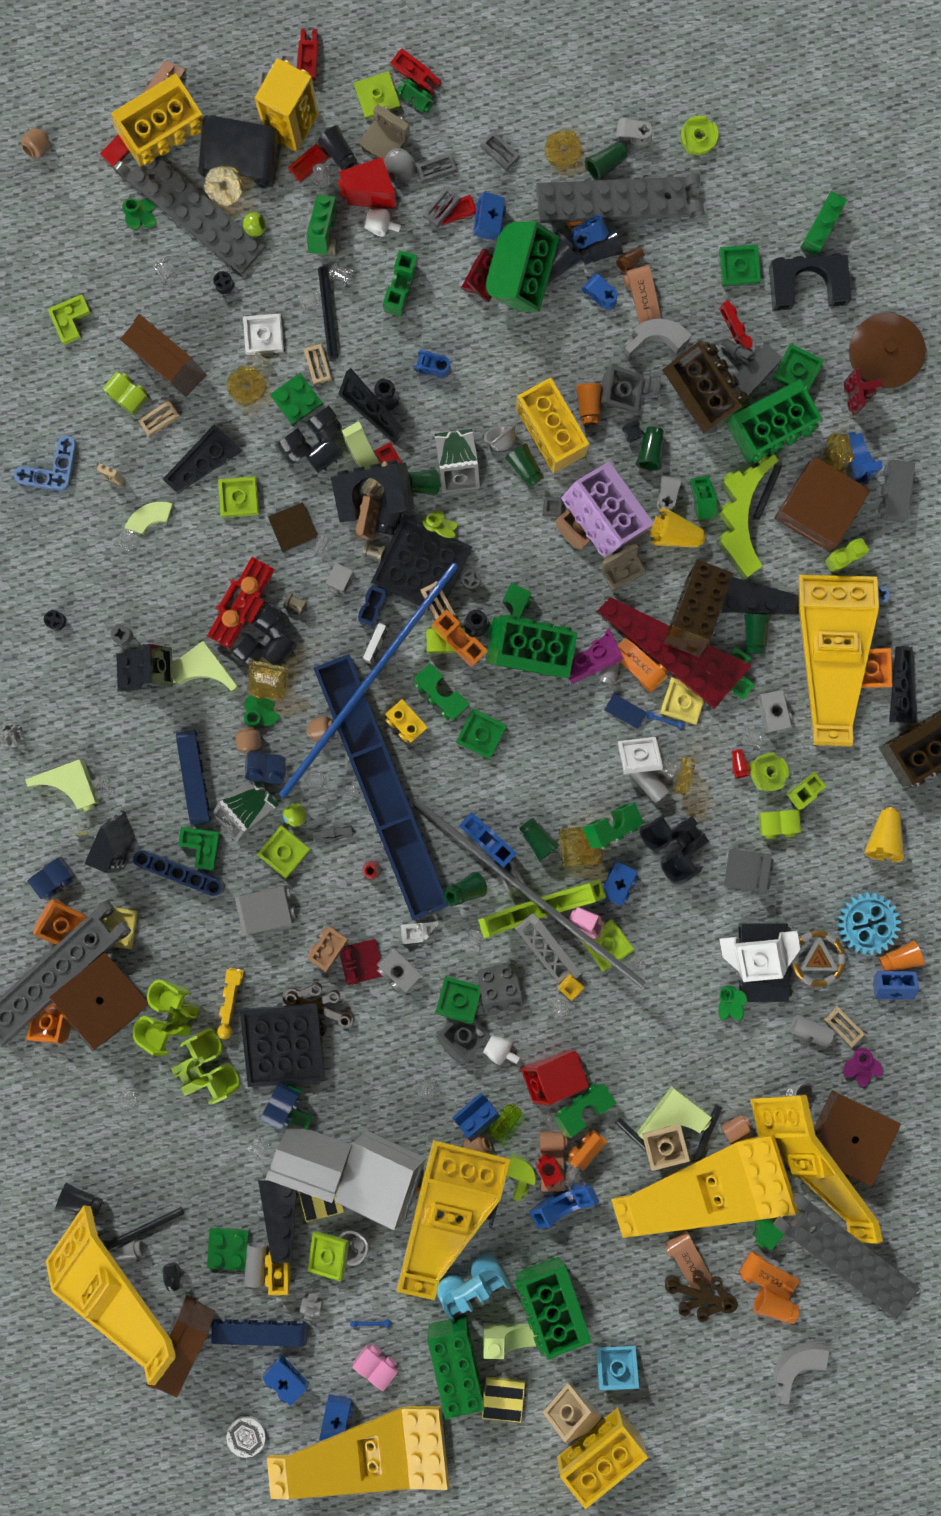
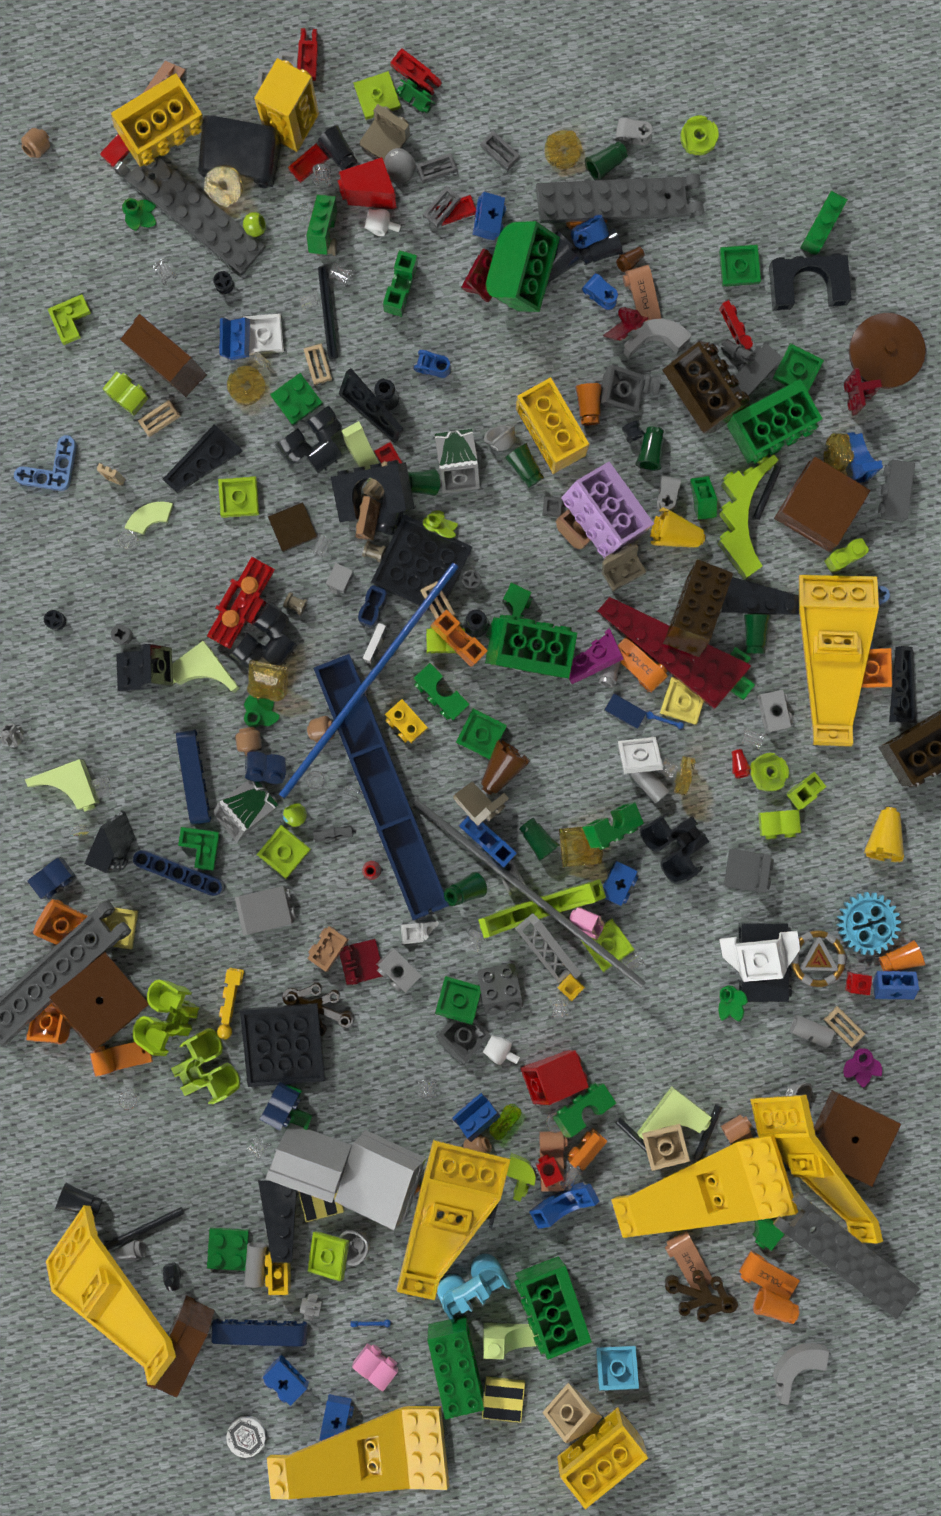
(118, 1057): none -> orange door
(234, 338): none -> blue bracket
(477, 804): none -> dark tan bracket
(502, 767): none -> reddish brown cone
(630, 320): none -> dark red hinge
(858, 983): none -> red brick

